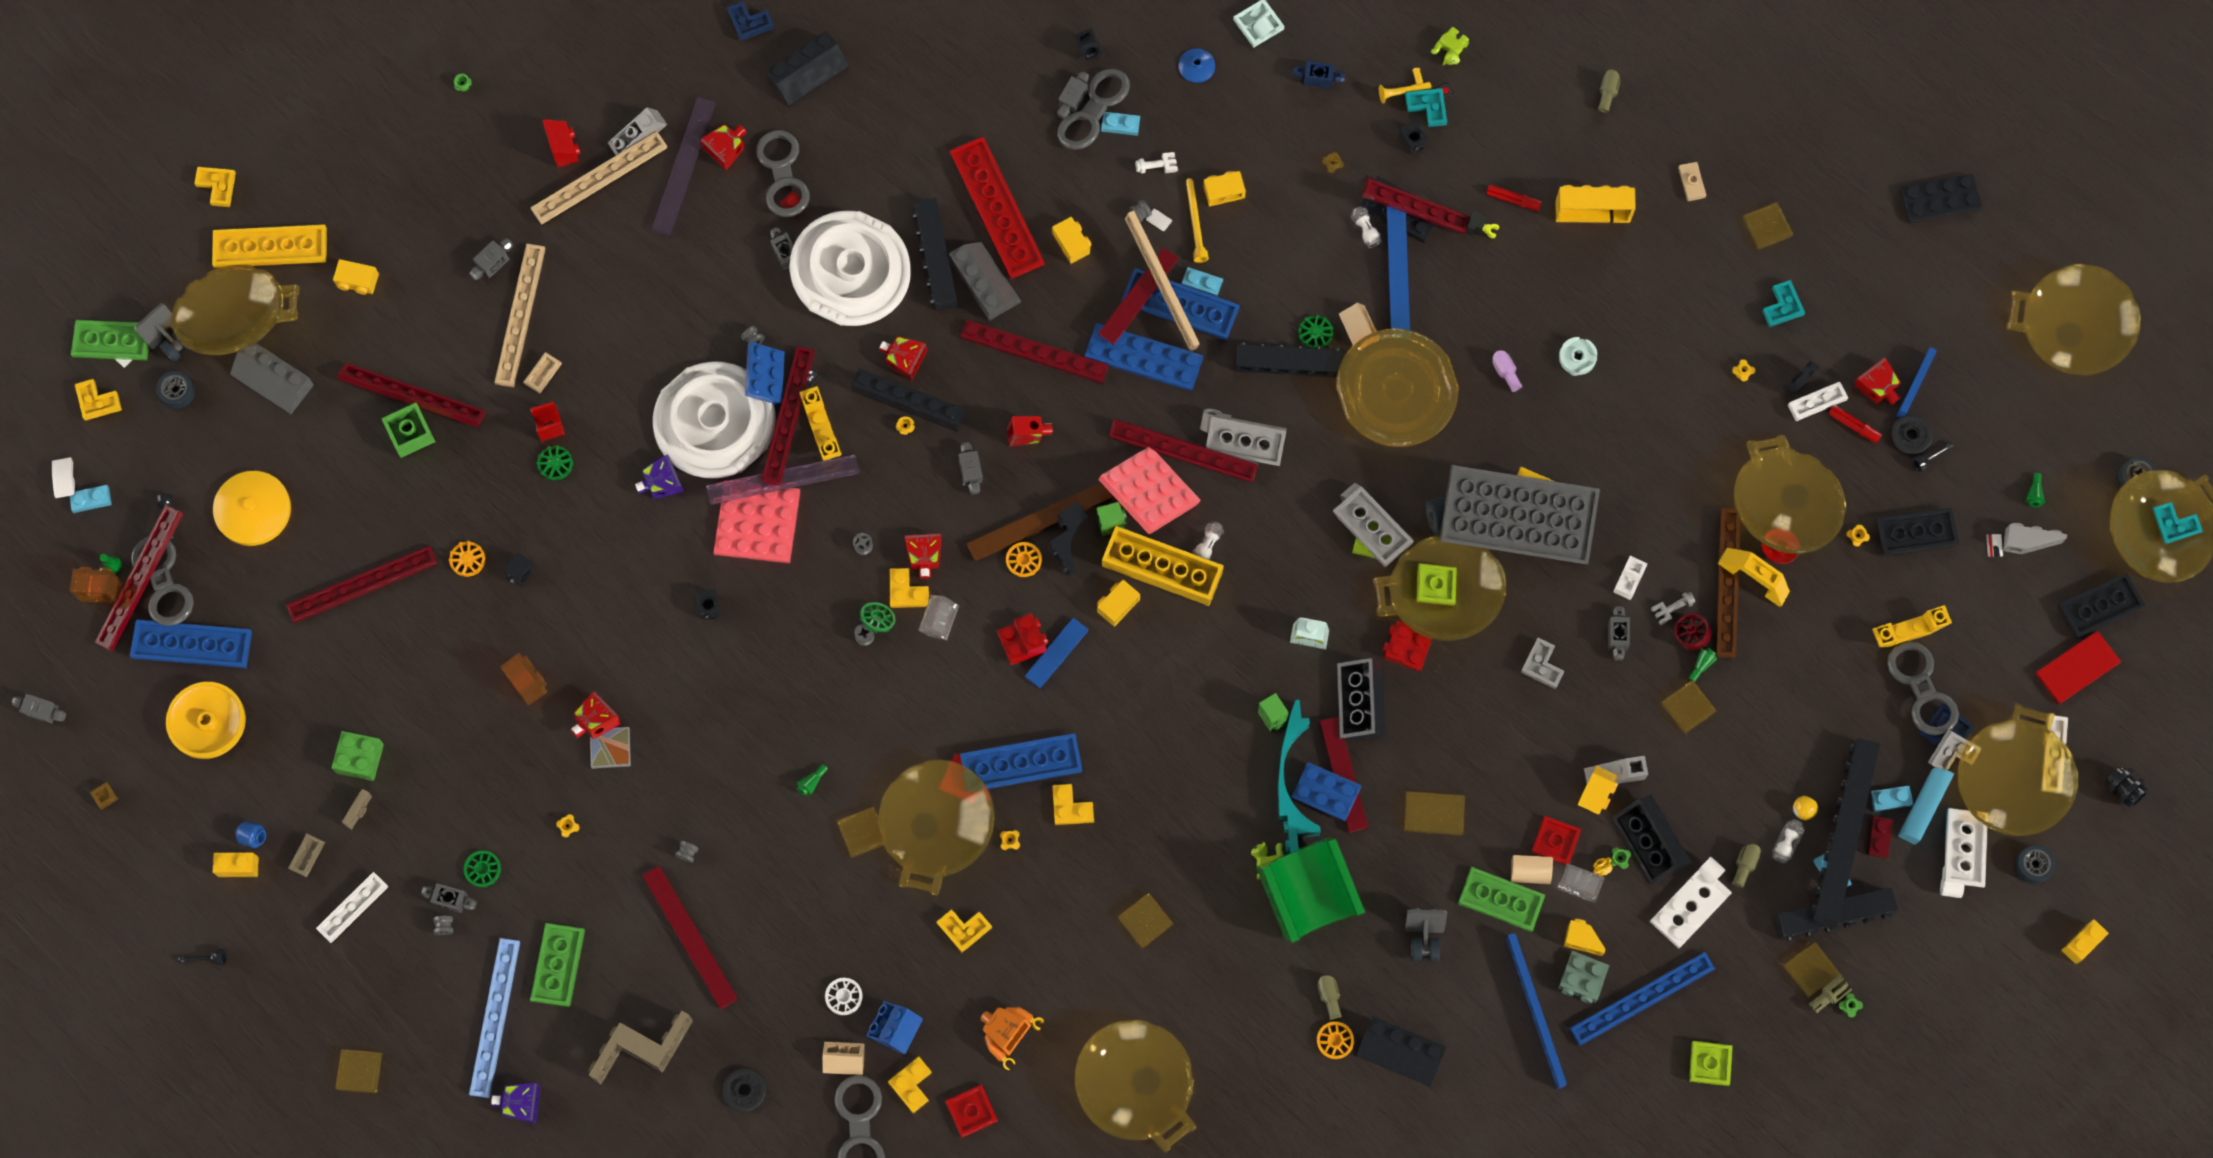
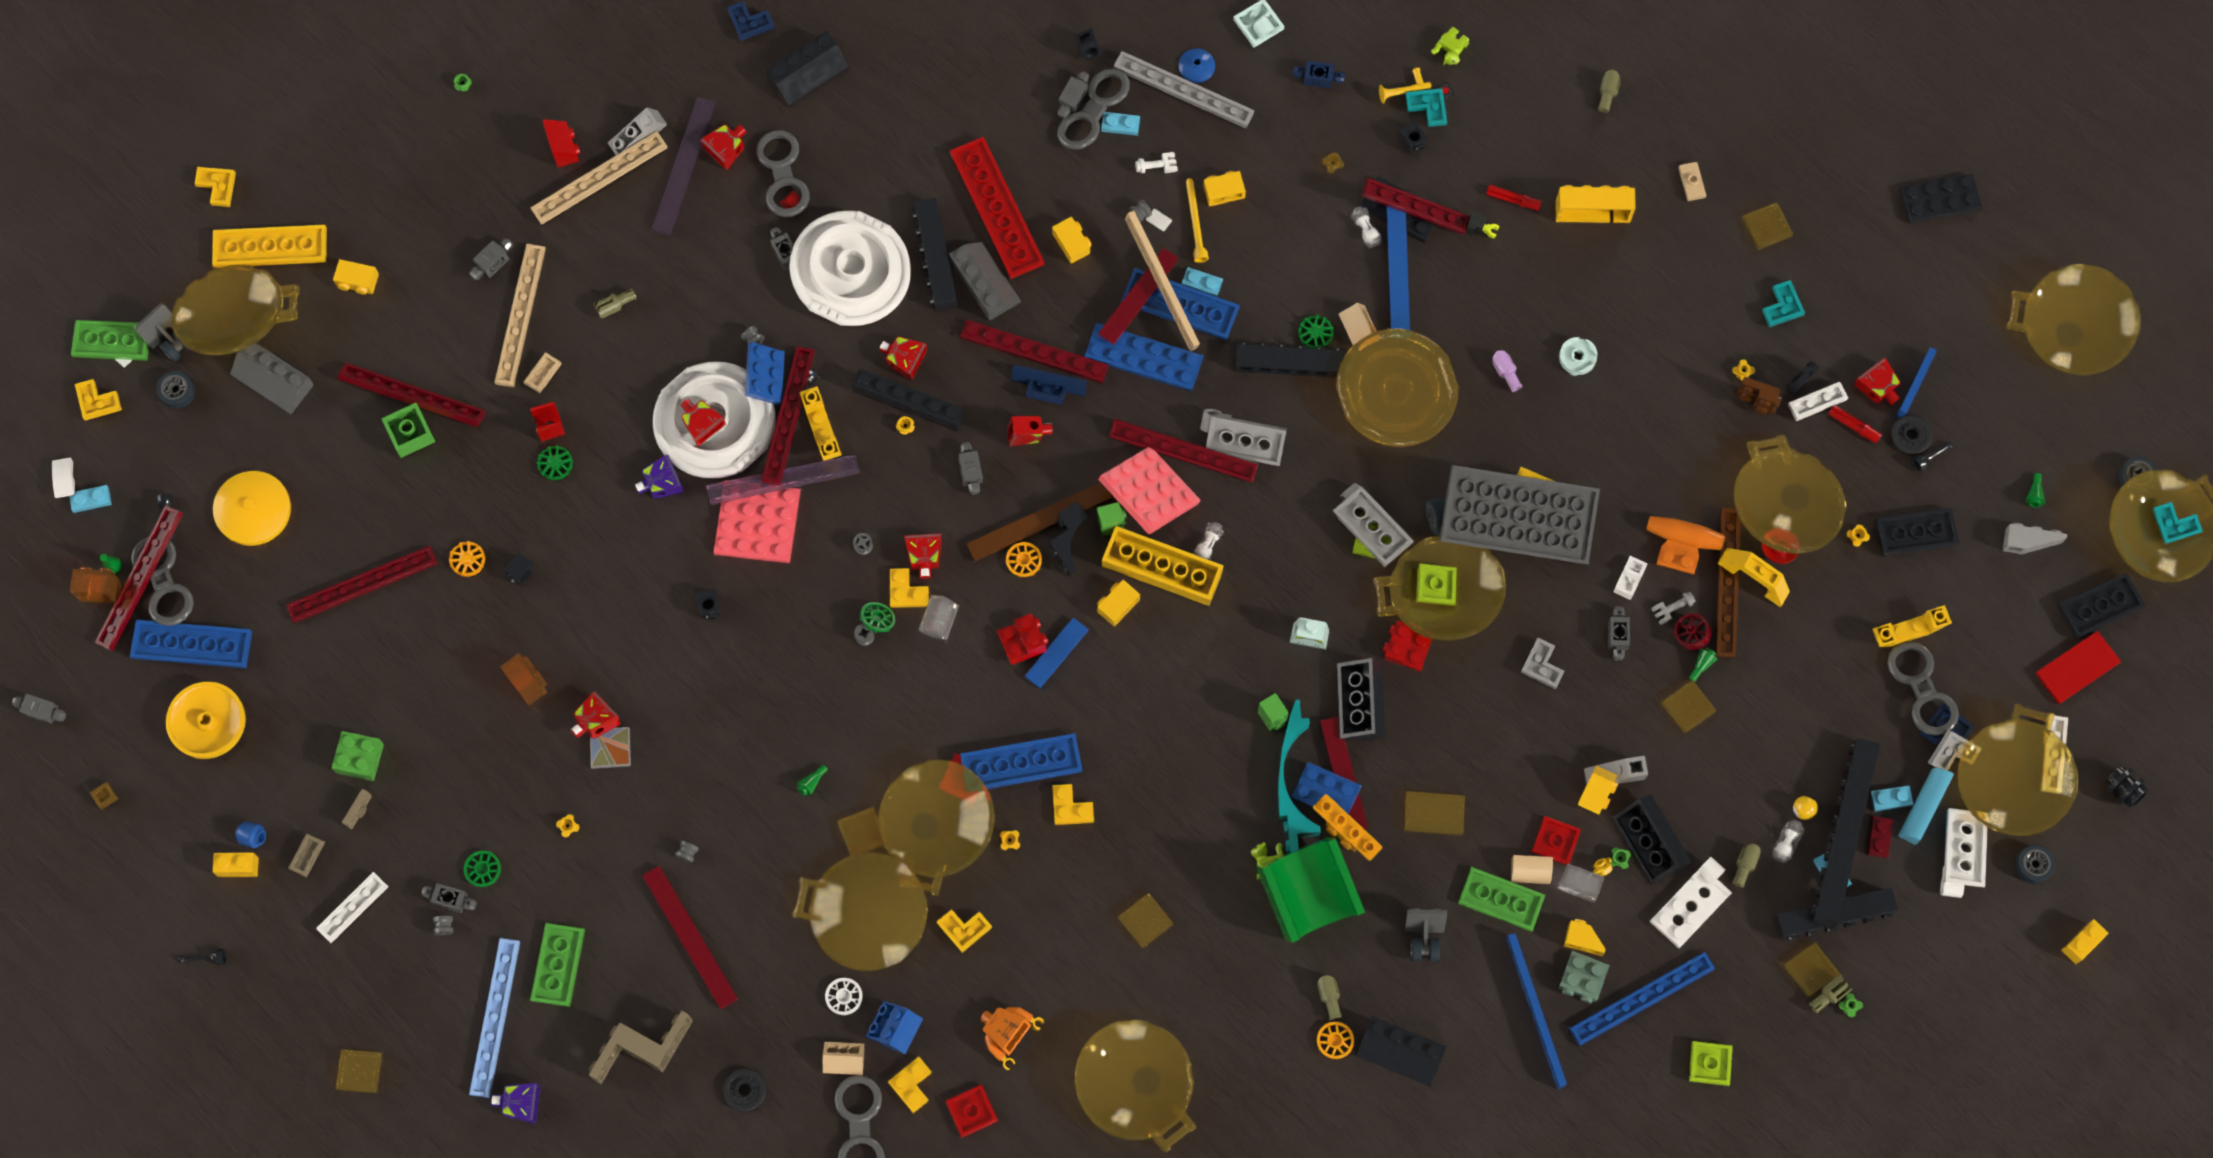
(613, 303): none -> olive arm
(701, 420): none -> red torso
(865, 911): none -> clear yellow dish
(1048, 385): none -> dark blue bracket
(1184, 89): none -> light grey plate
(1346, 828): none -> light orange bracket
(1682, 542): none -> orange plate
(1764, 397): none -> reddish brown plate
(1994, 545): sticker -> none

